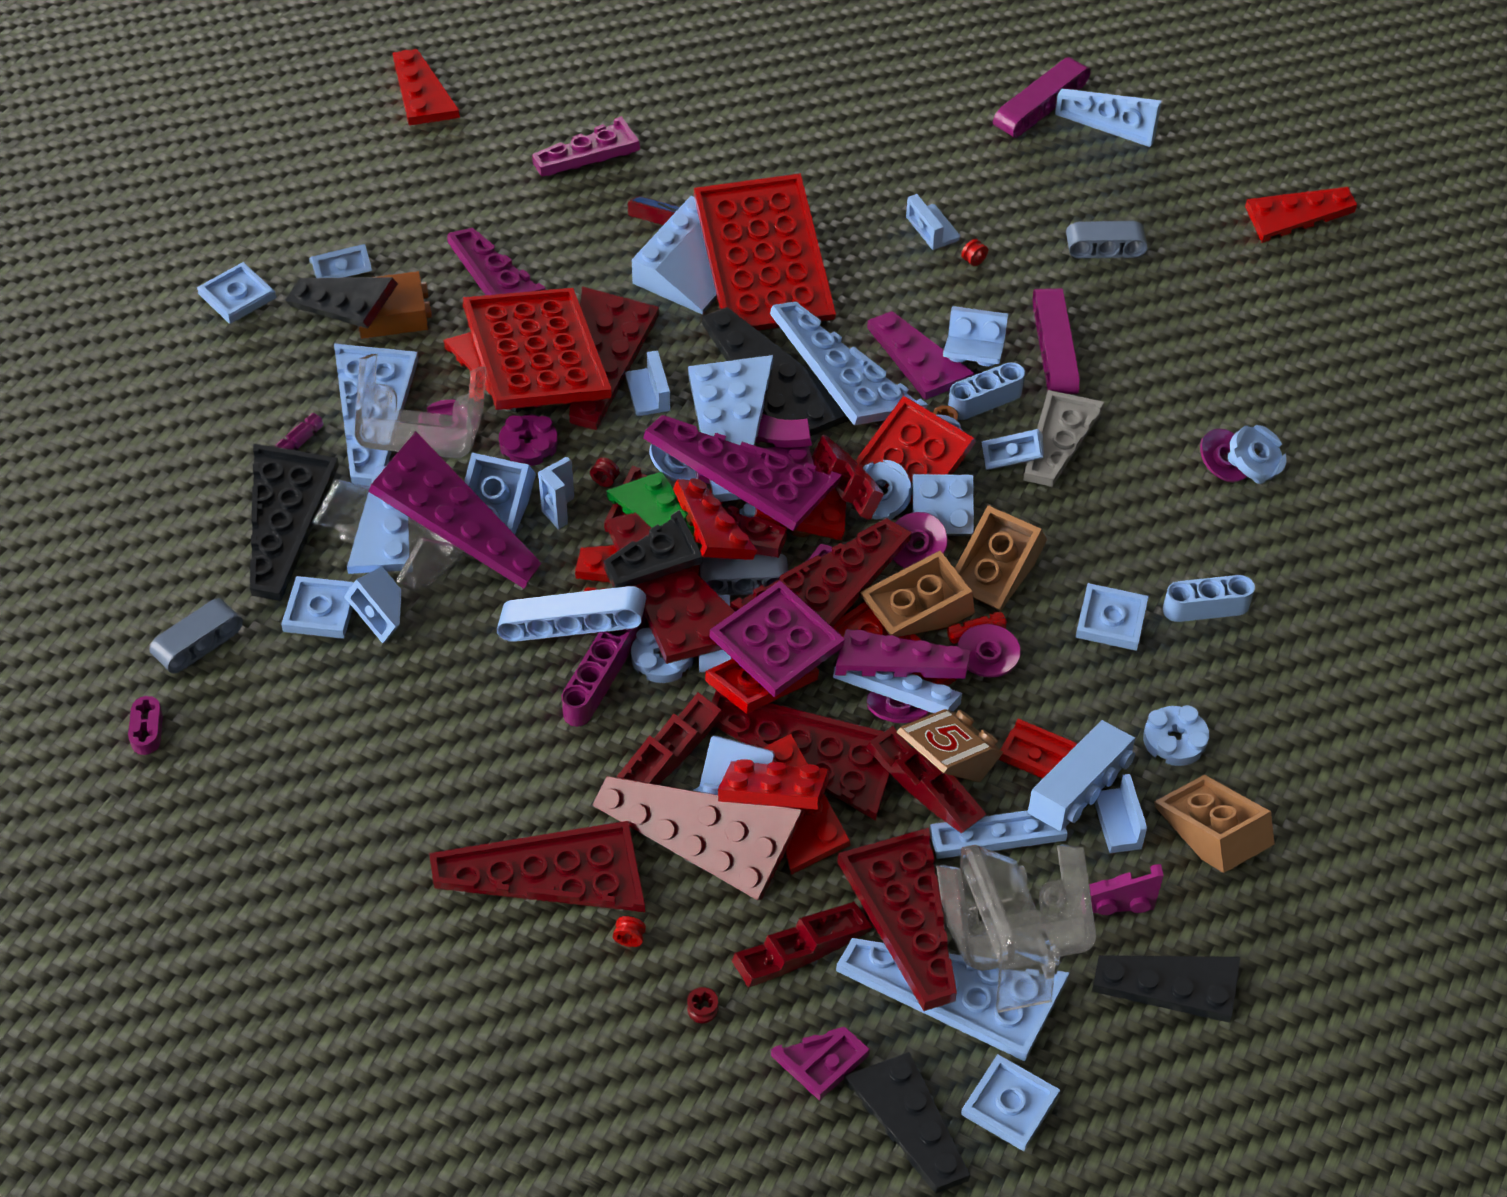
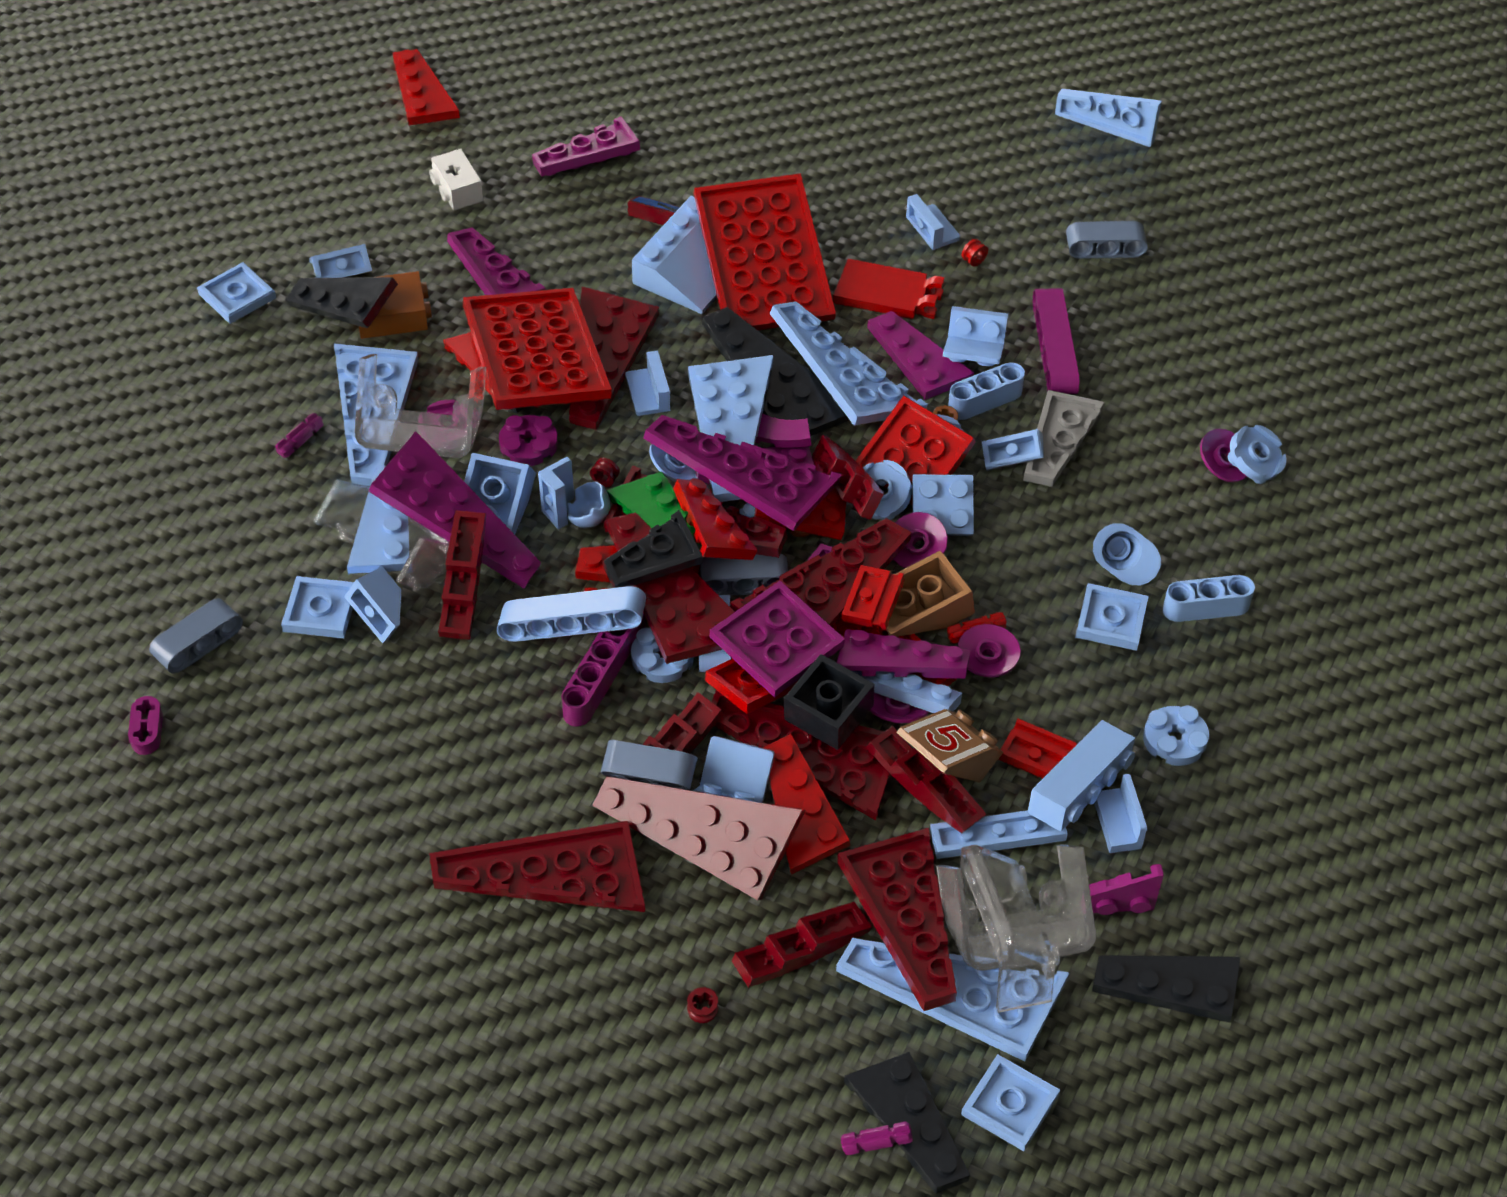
(285, 500): black wing -> none
(456, 179): none -> white brick
(462, 574): none -> dark red slope
(590, 505): none -> light blue hair
(629, 931): red bush -> none
(649, 764): none -> sand blue beam
(773, 784): red plate -> none
(822, 1060): magenta wing -> none
(829, 701): none -> black brick
(873, 597): none -> red plate
(876, 1138): none -> magenta axle
(888, 289): none -> red tile
(999, 556): medium nougat slope -> none
(1040, 97): magenta beam -> none
(1126, 554): none -> light blue piece
(1218, 822): medium nougat slope -> none
(1289, 211): red wing -> none

